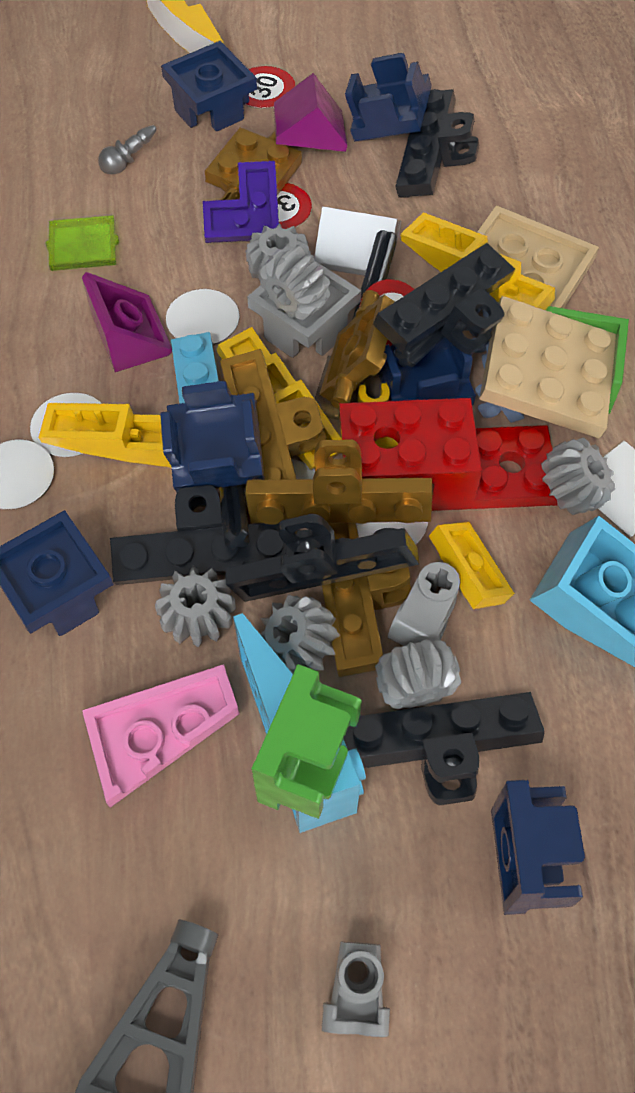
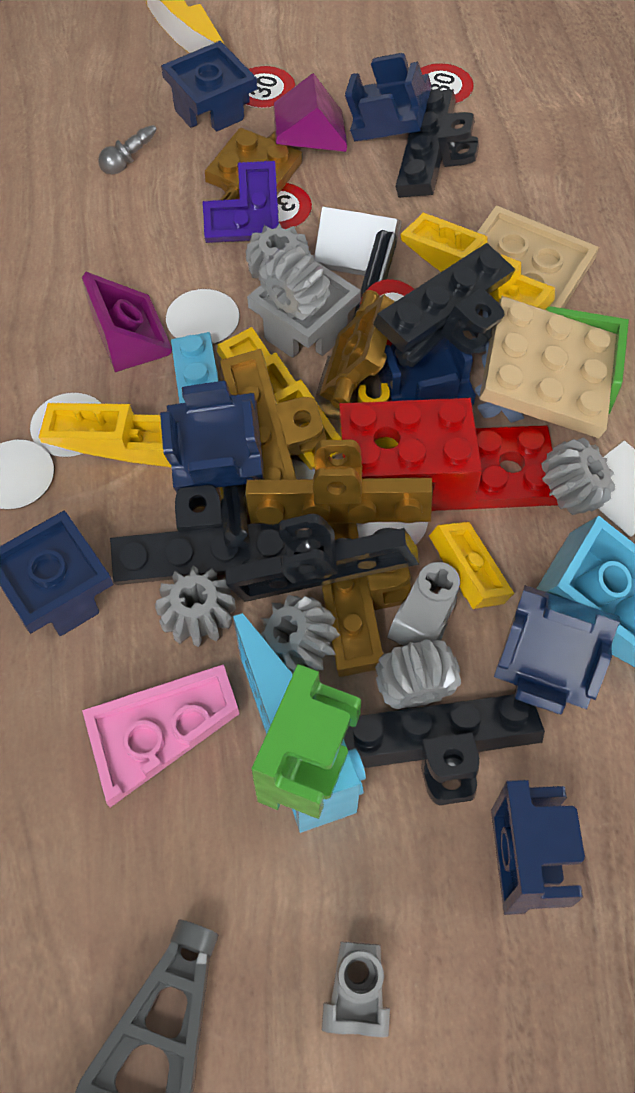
(82, 243): clear neon green piece -> none
(450, 77): none -> sticker
(556, 651): none -> panel

